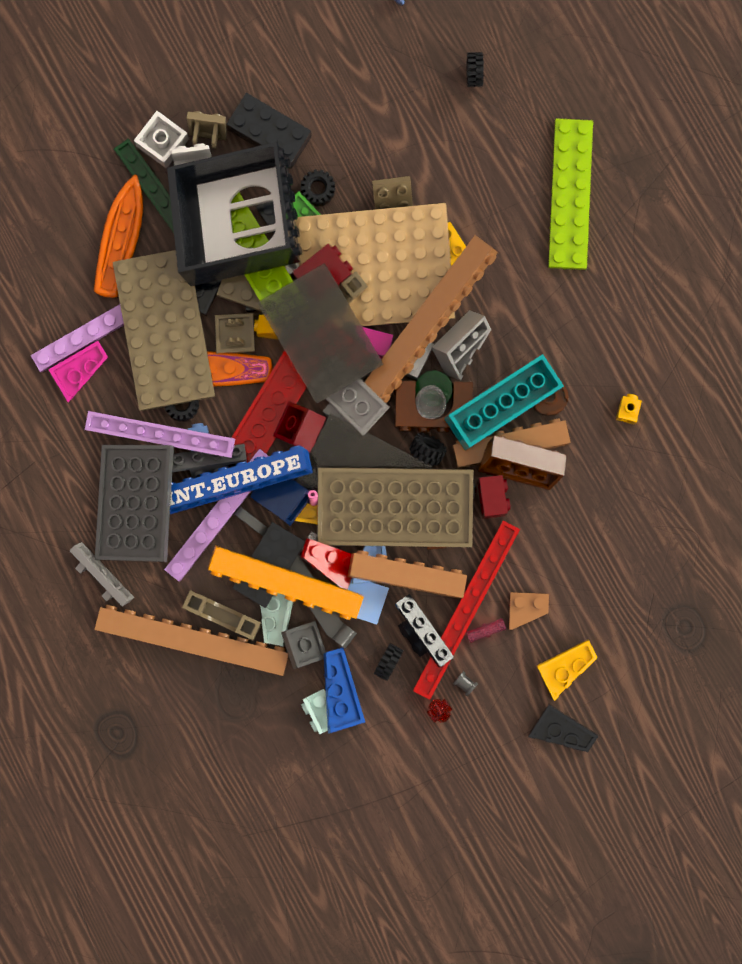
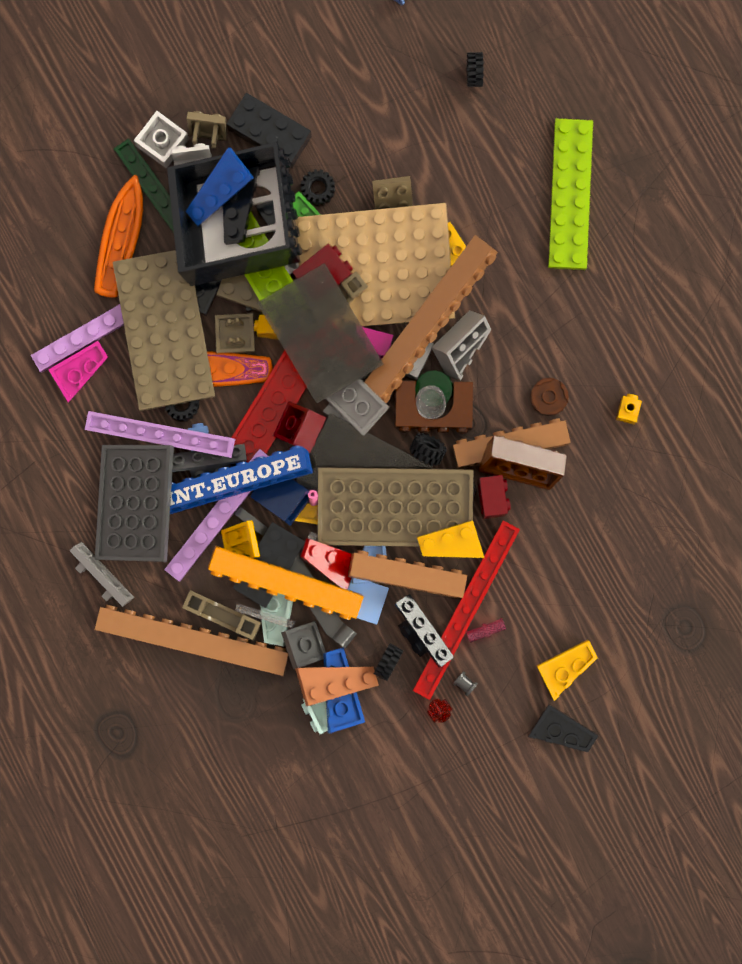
(221, 185): none -> blue wing
(237, 211): none -> black wing
(241, 539): none -> yellow wing
(265, 616): none -> clear tile
(333, 682): none -> nougat wing
(452, 542): none -> yellow wing
(503, 402): teal brick -> none
(526, 607): medium nougat wing -> none

